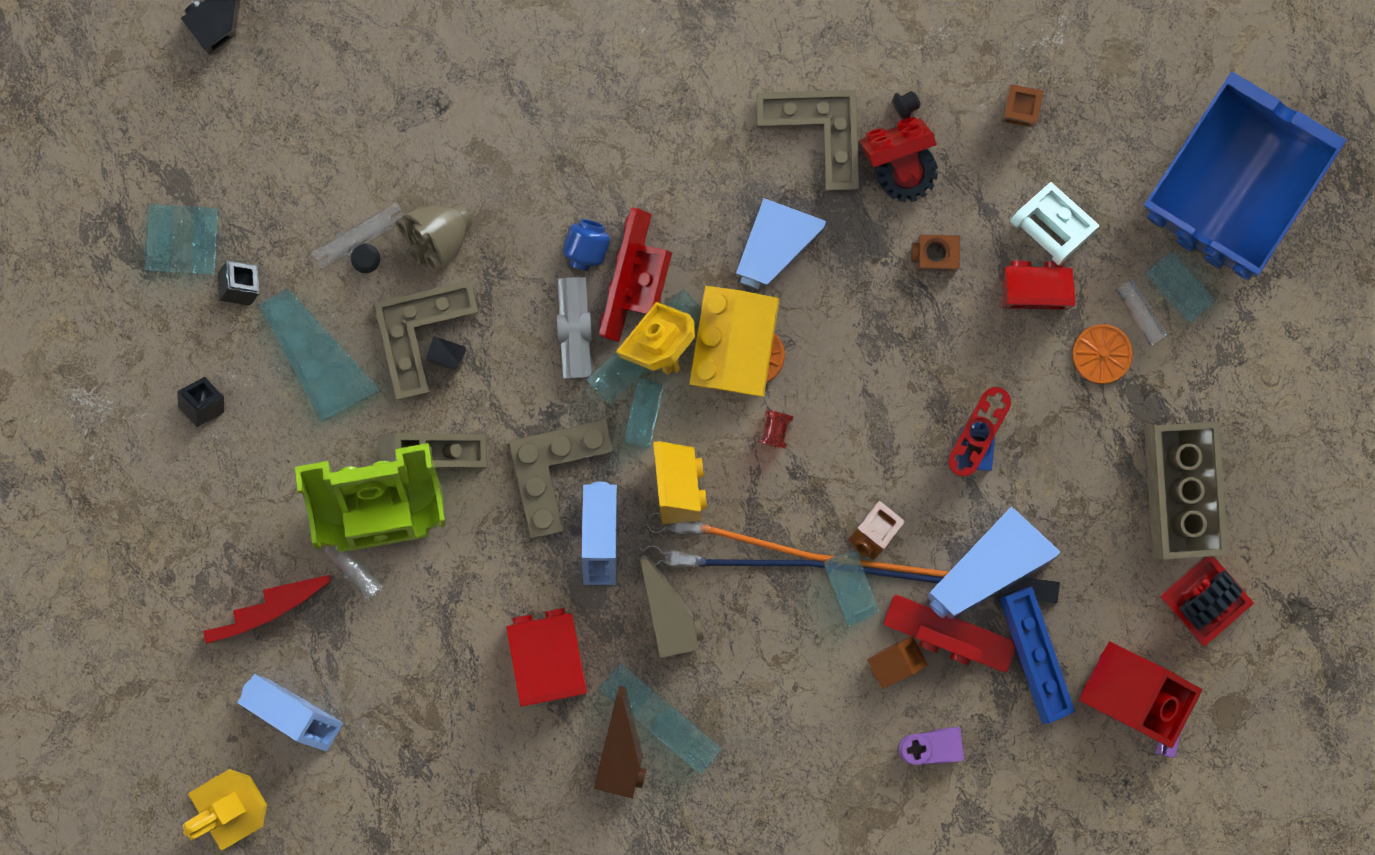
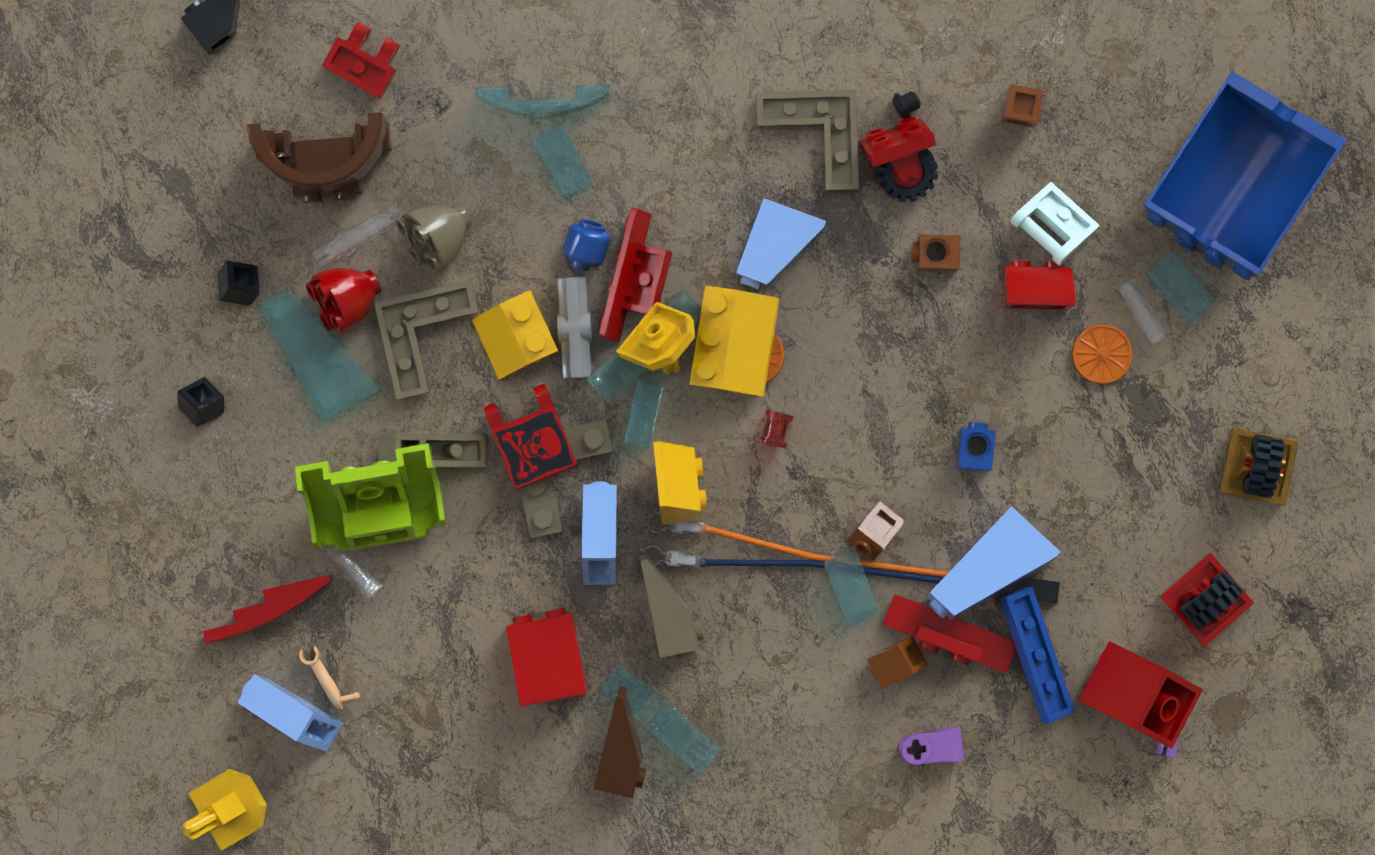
(181, 239): clear light blue slope -> none
(323, 165): none -> reddish brown piece
(326, 681): none -> light nougat piece
(343, 296): none -> red piece
(360, 67): none -> red plate
(365, 258): black piece -> none
(446, 353): black slope -> none
(501, 99): none -> clear light blue slope
(515, 335): none -> yellow slope
(534, 444): none -> flag
(562, 161): none -> clear light blue tile
(998, 413): red beam -> none
(1186, 490): dark tan slope -> none
(1258, 466): none -> plate

